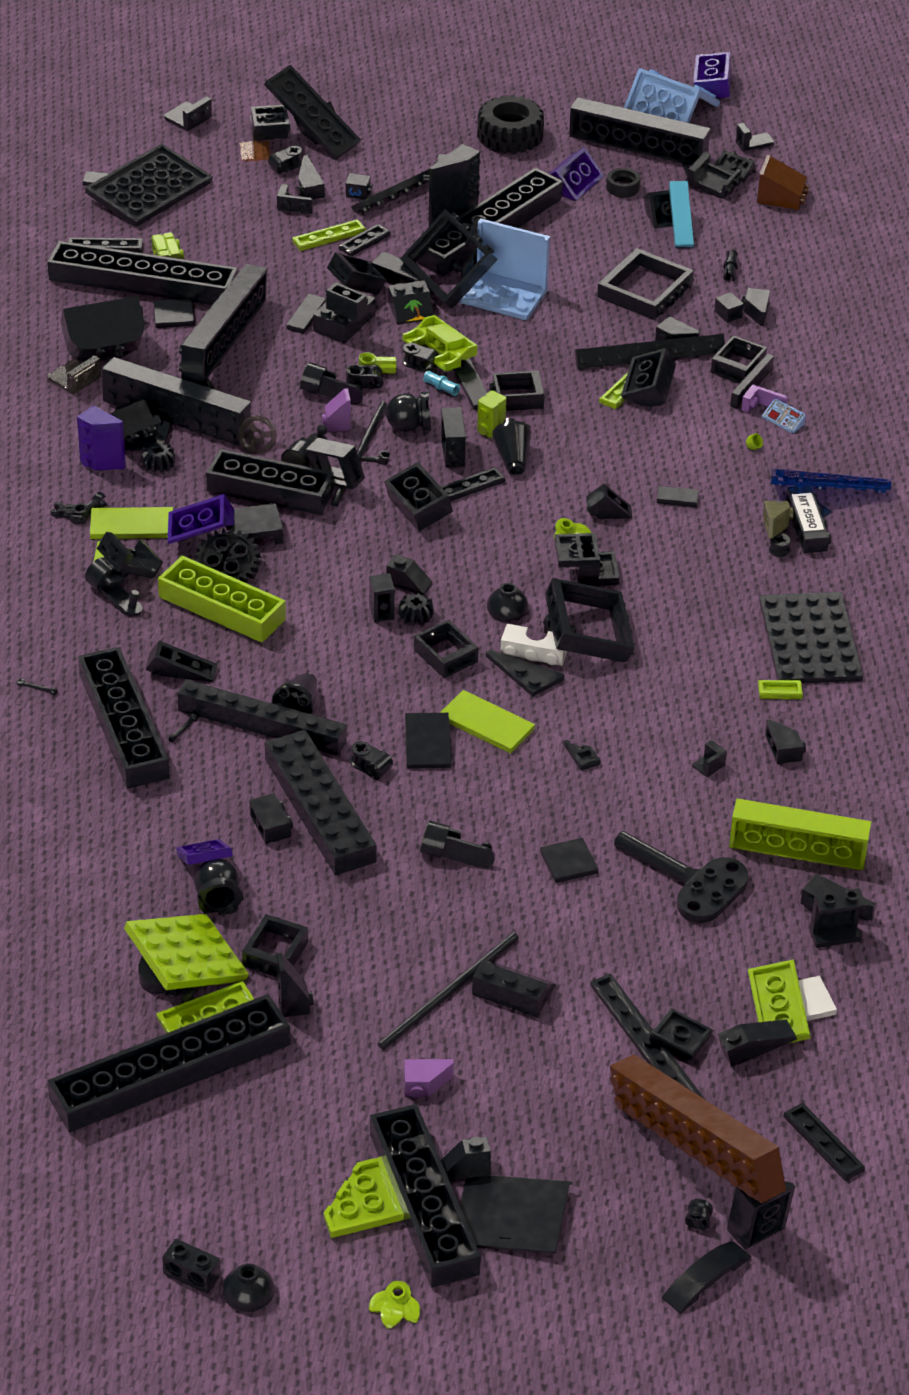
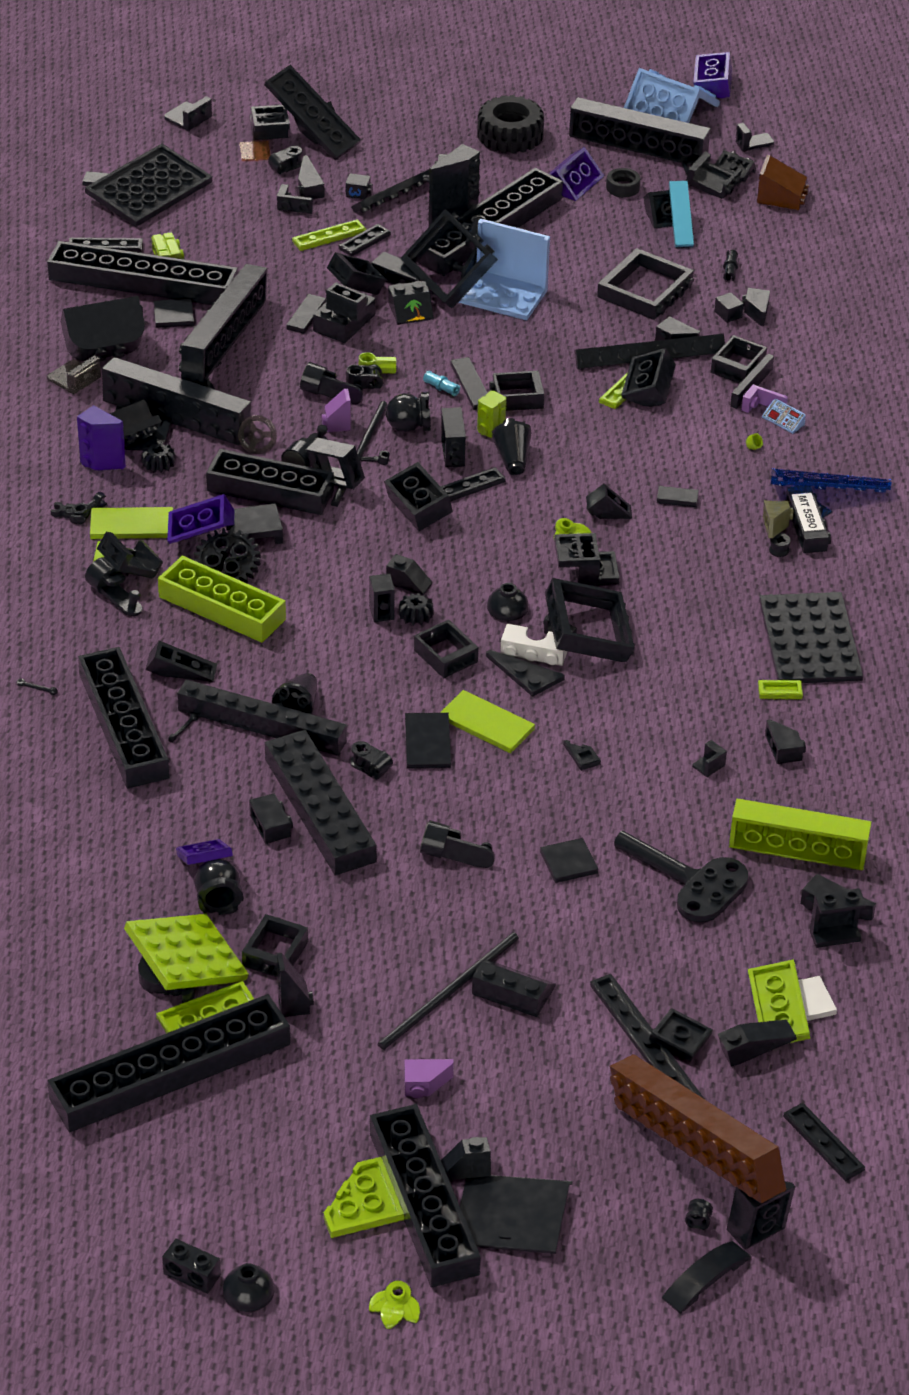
(419, 358): black piece -> none
(444, 339): lime bracket -> none

